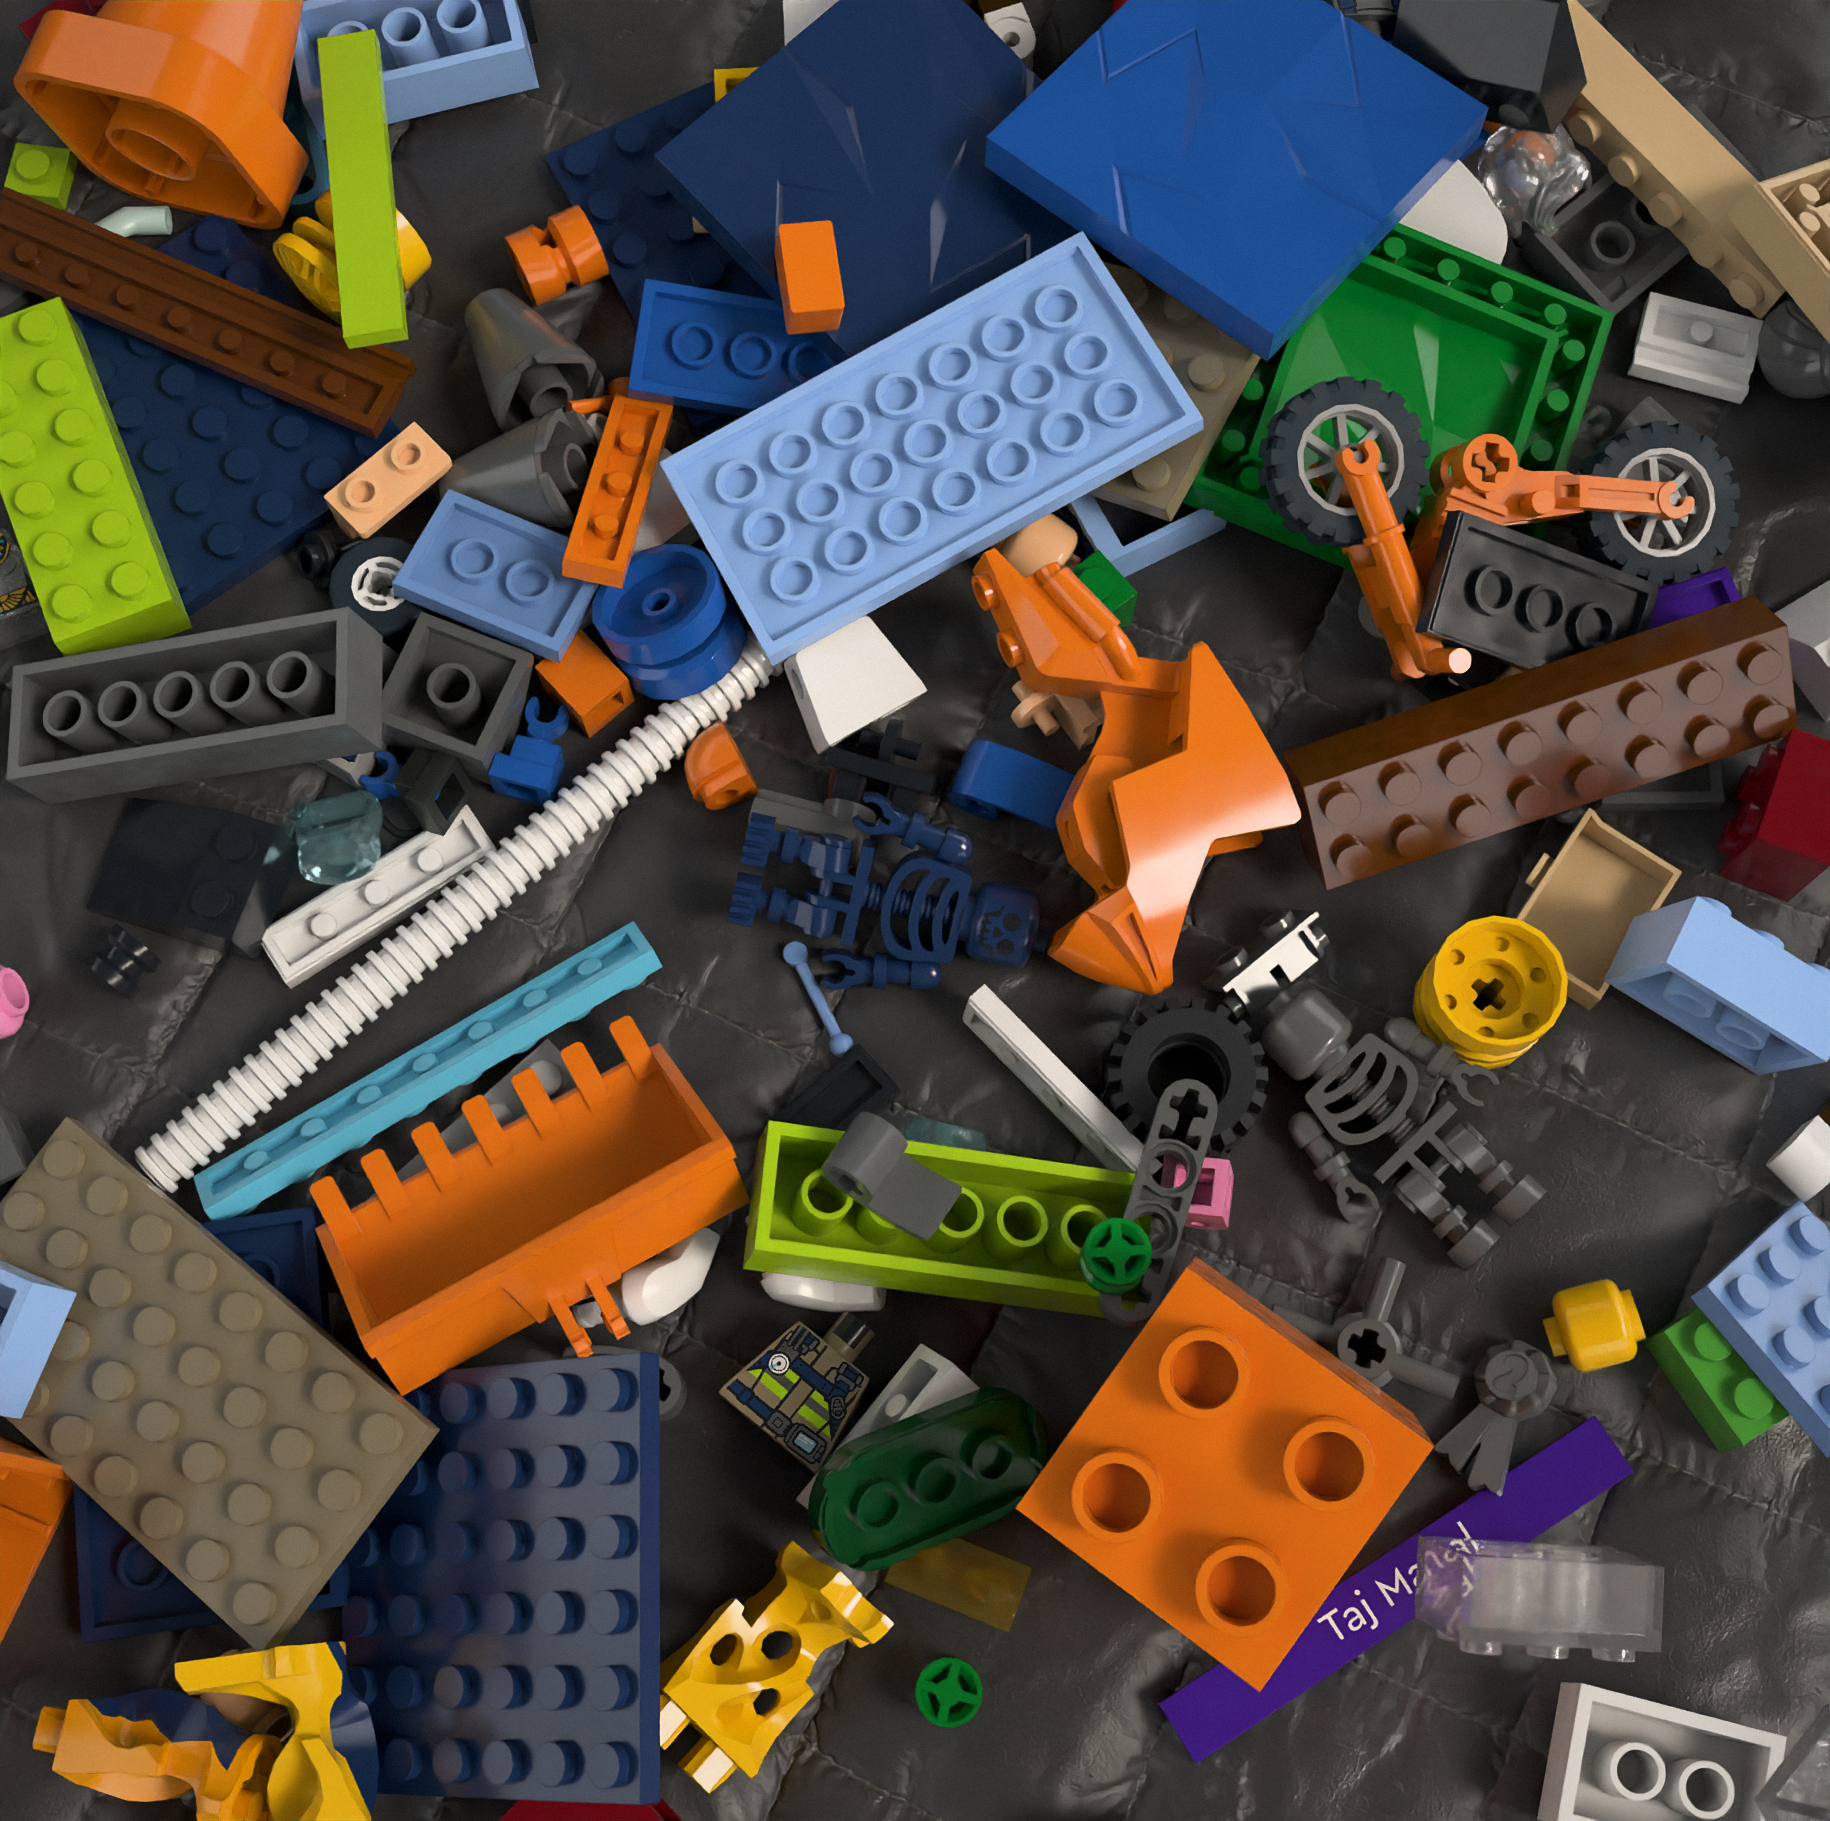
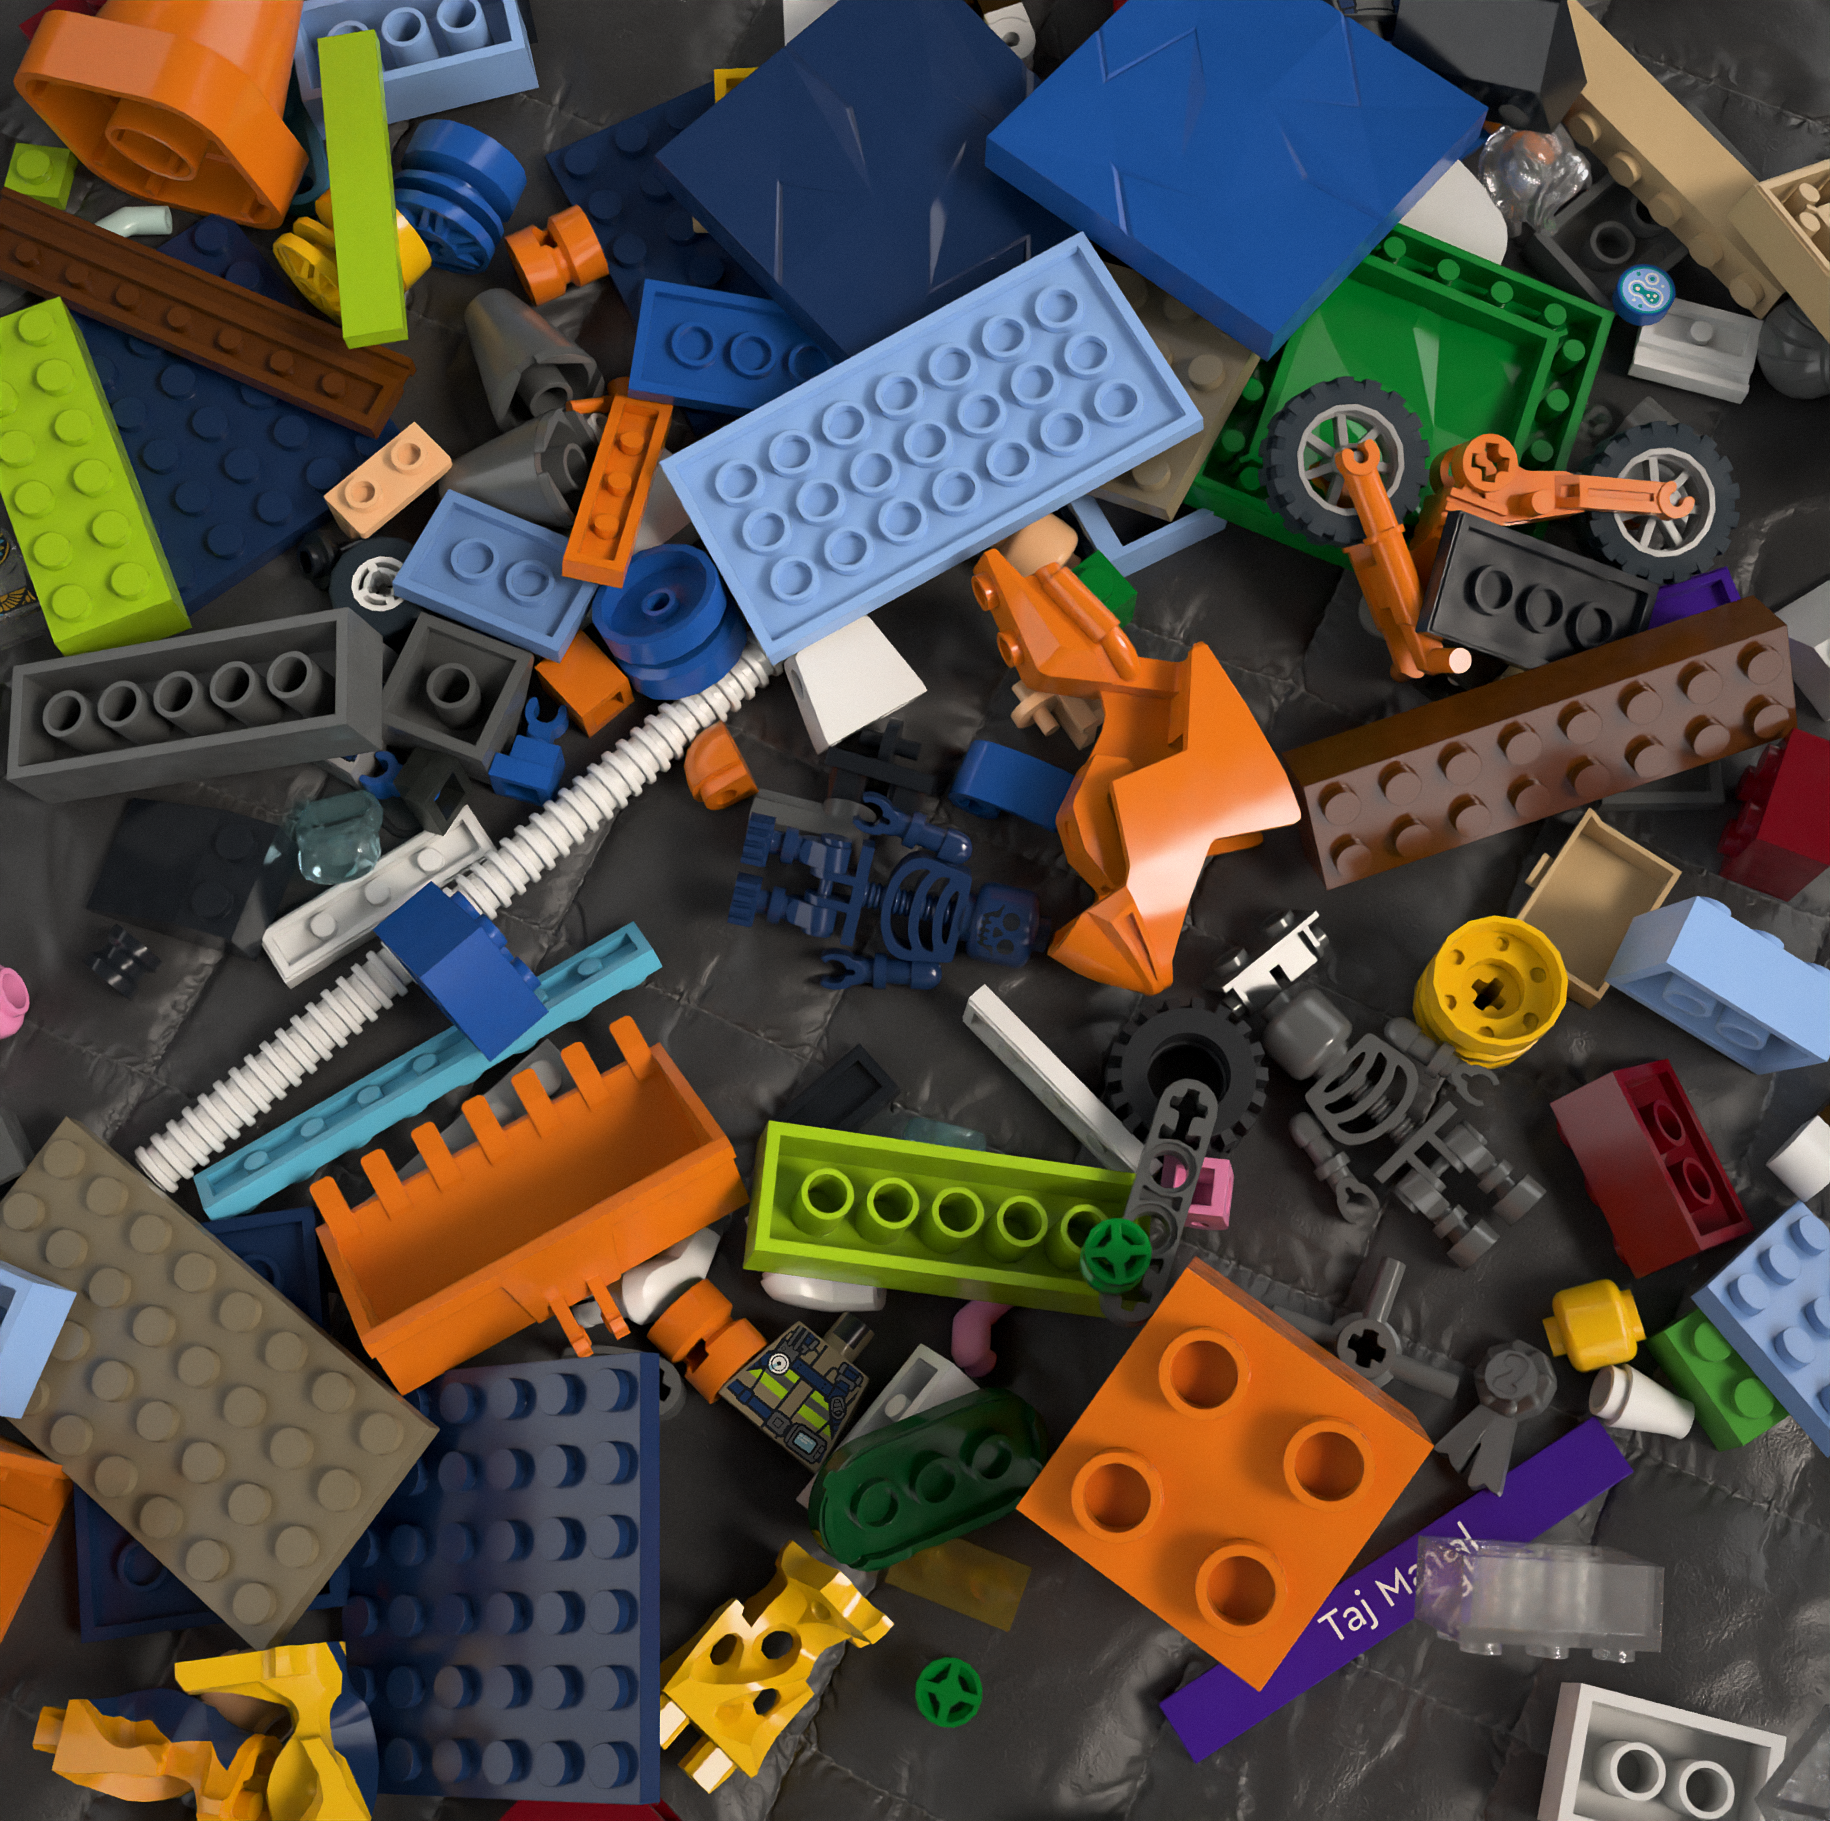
(458, 193): none -> blue wheel
(464, 967): none -> blue brick
(706, 1338): none -> orange wheel
(796, 956): medium blue hinge -> none
(809, 277): orange piece -> none
(879, 1176): dark grey panel -> none
(973, 1336): none -> bright pink arm
(1636, 1402): none -> white cone
(1643, 295): none -> tile
(1650, 1167): none -> dark red slope

